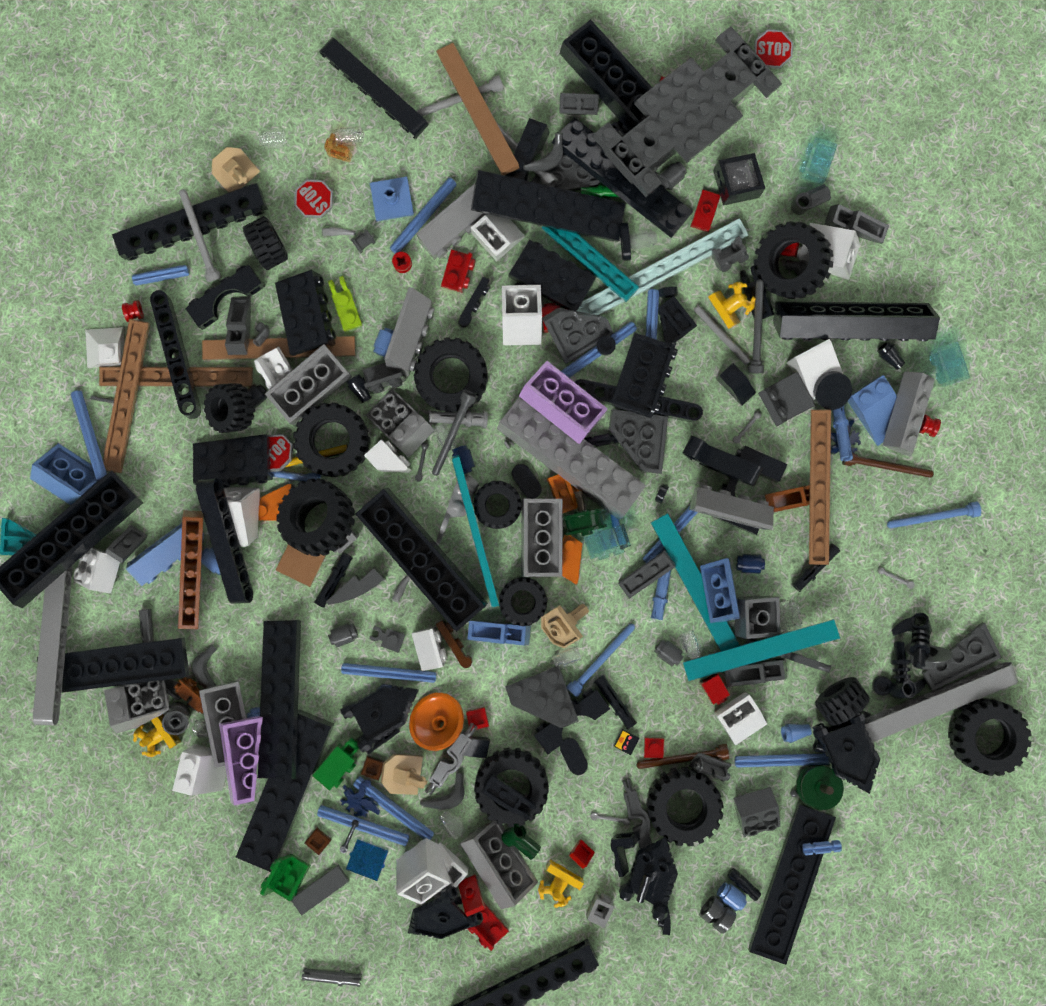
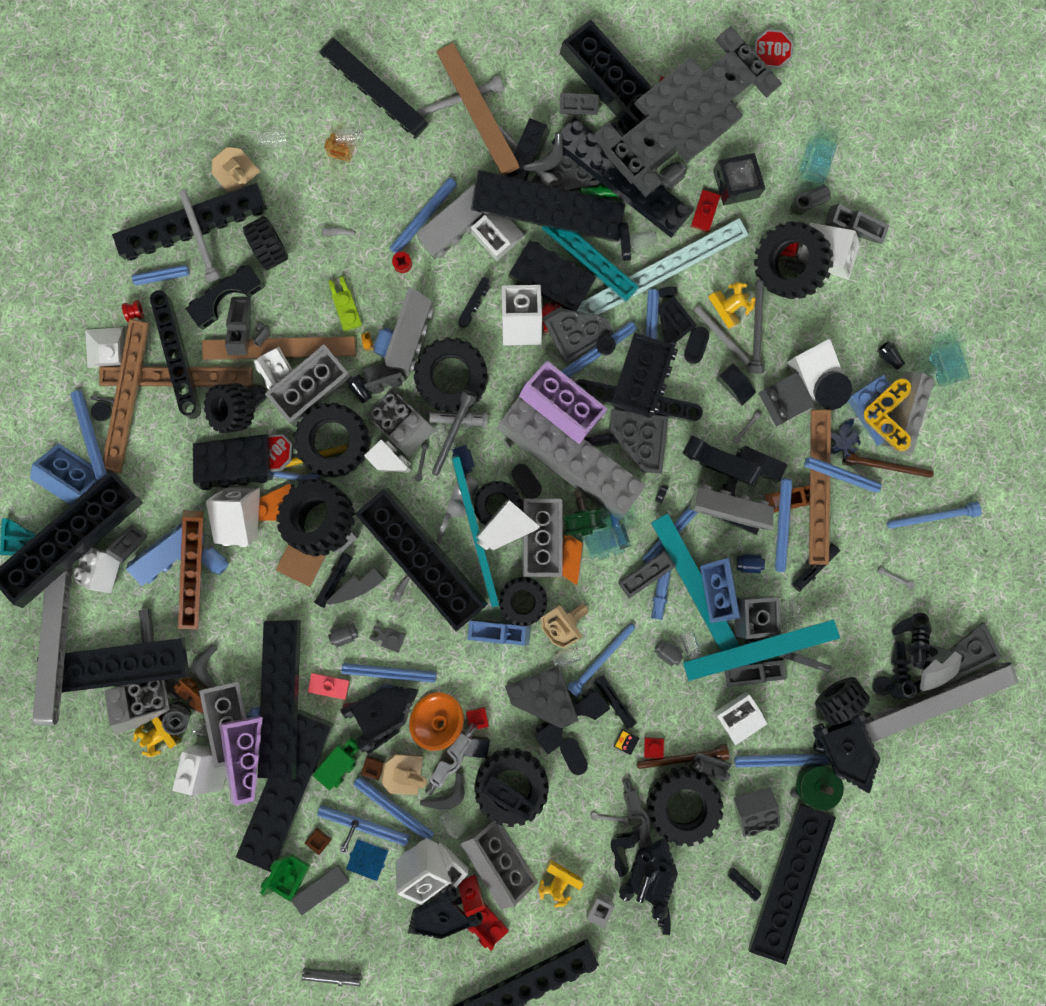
(101, 411): none -> black tile
(224, 540): black beam -> none
(305, 312): black bracket -> none
(313, 198): piece -> none
(328, 686): none -> coral plate
(356, 801): dark blue piece -> none
(363, 241): dark grey bush -> none
(367, 342): none -> light orange tile
(391, 199): medium blue tile -> none
(429, 649): white slope -> none
(454, 644): reddish brown plate -> none
(457, 271): red bracket -> none
(505, 526): none -> white slope
(518, 837): dark green piece -> none
(563, 490): orange wing -> none
(582, 854): red plate -> none
(696, 345): none -> black tile
(715, 689): red brick -> none
(720, 916): dark grey wheel -> none
(730, 255): dark grey piece -> none
(732, 896): medium blue brick -> none
(750, 292): black hinge -> none
(783, 524): none -> medium blue axle
(794, 732): medium blue cone -> none
(822, 847): medium blue axle -> none
(841, 426): medium blue pin -> none
(842, 474): none -> medium blue axle
(855, 320): black brick -> none
(883, 418): none -> yellow beam
(930, 426): red wheel -> none
(938, 674): none -> light grey slope
(1014, 741): black tyre -> none

